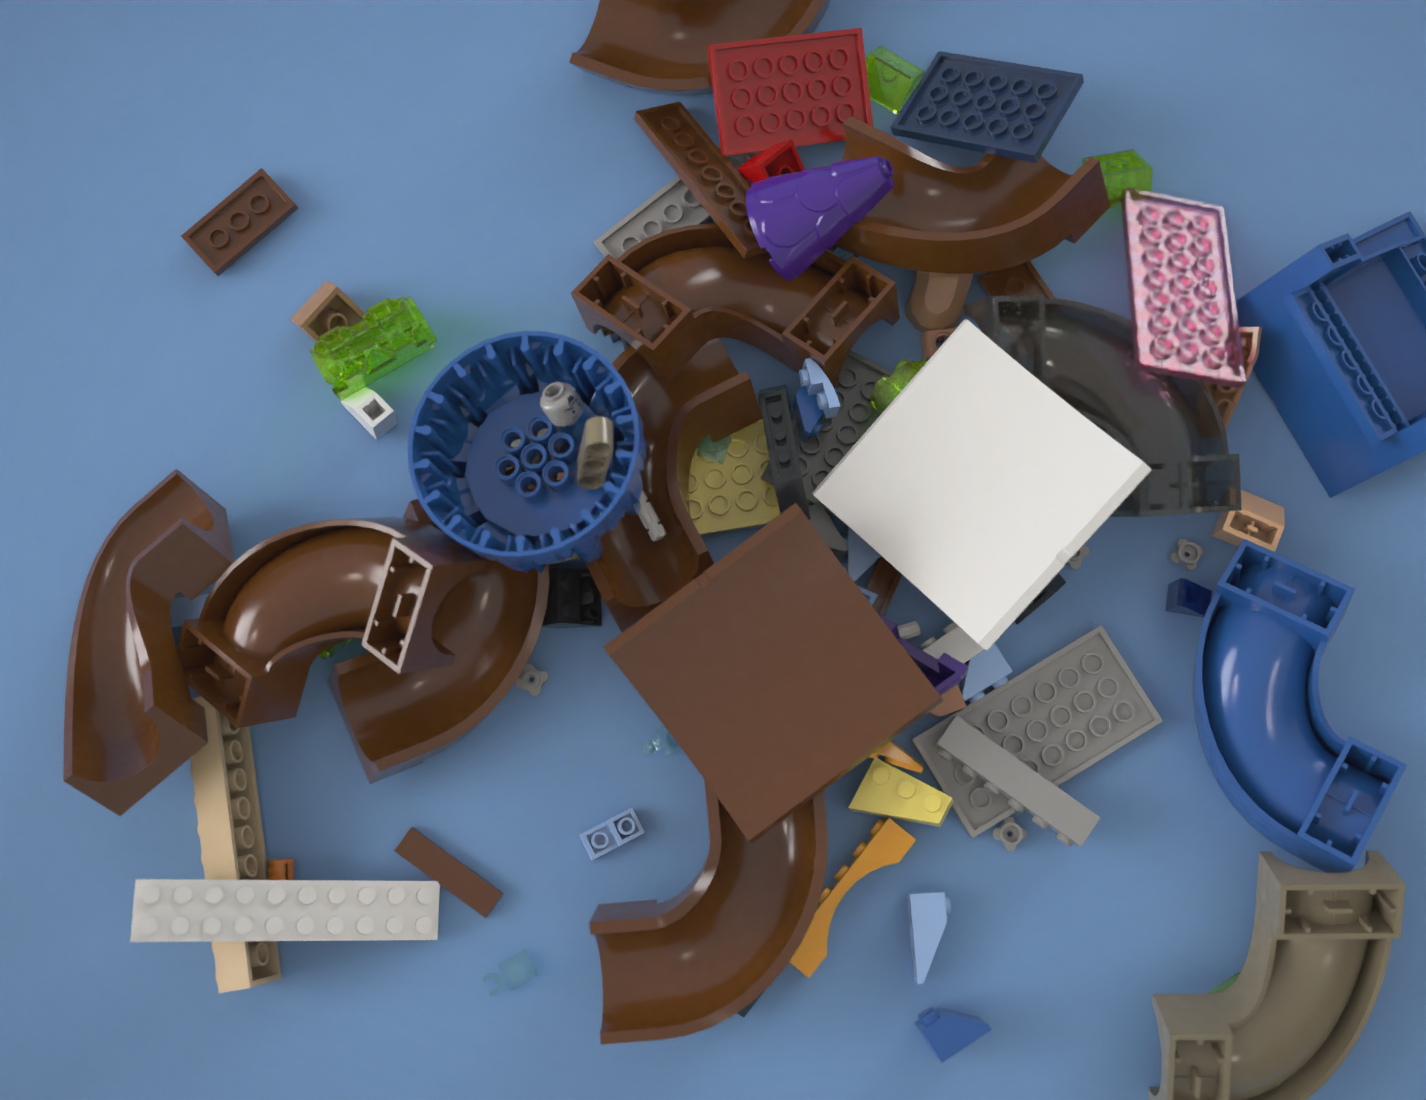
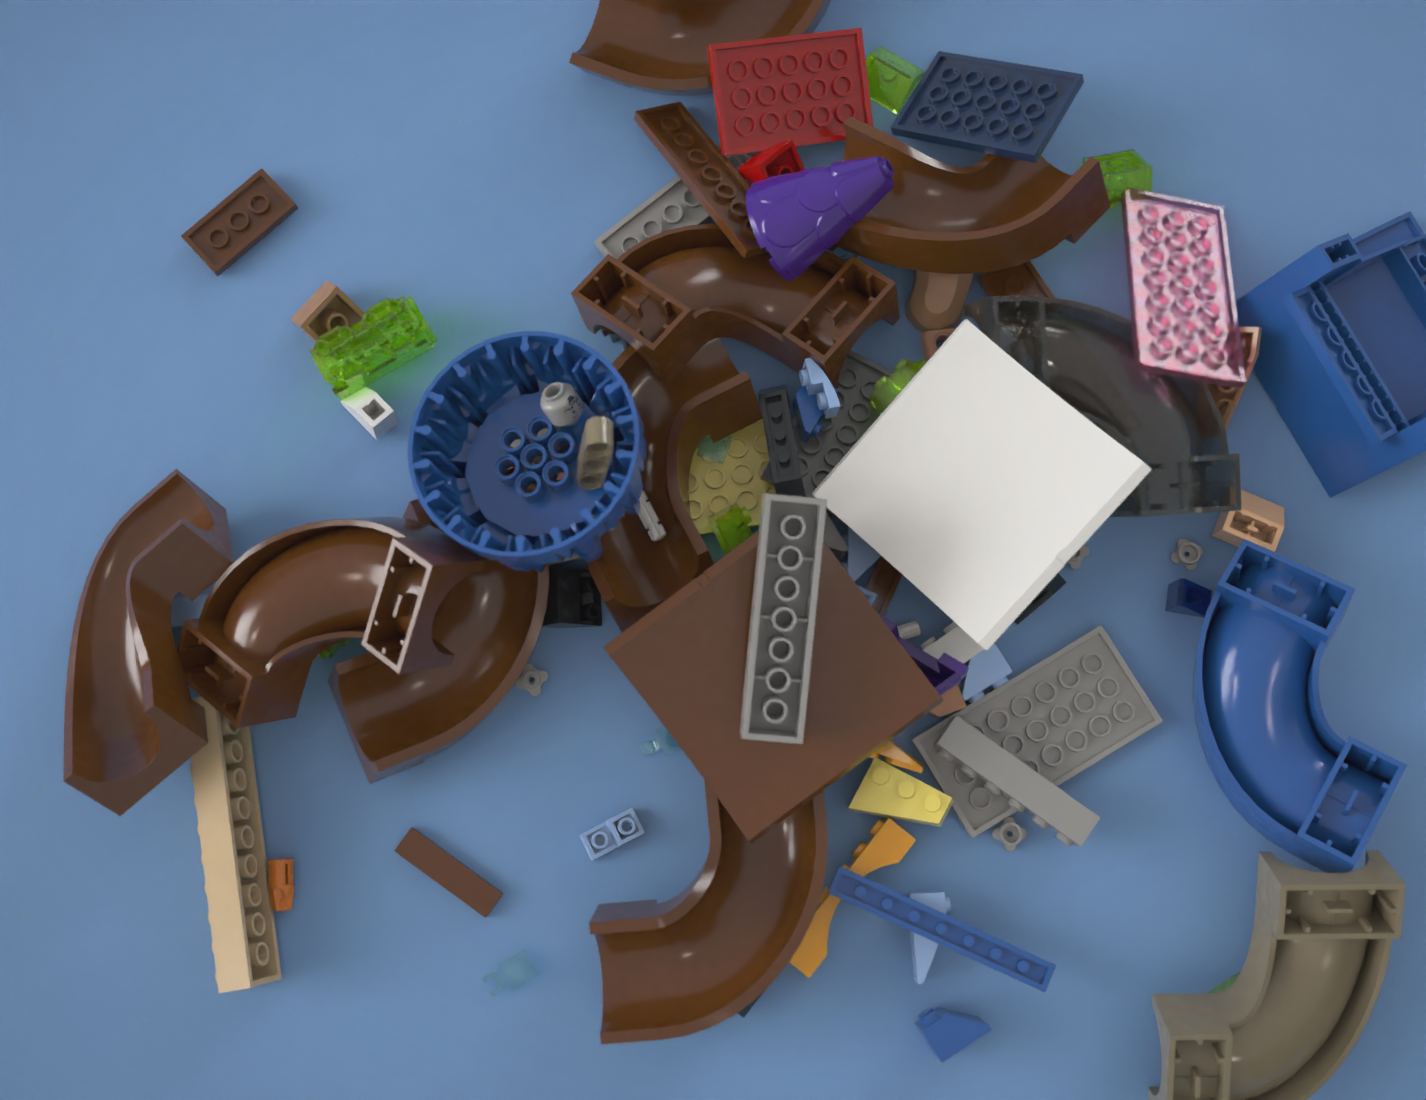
(284, 910): white plate -> none
(731, 526): none -> clear neon green slope
(782, 618): none -> light grey brick
(942, 929): none -> blue plate

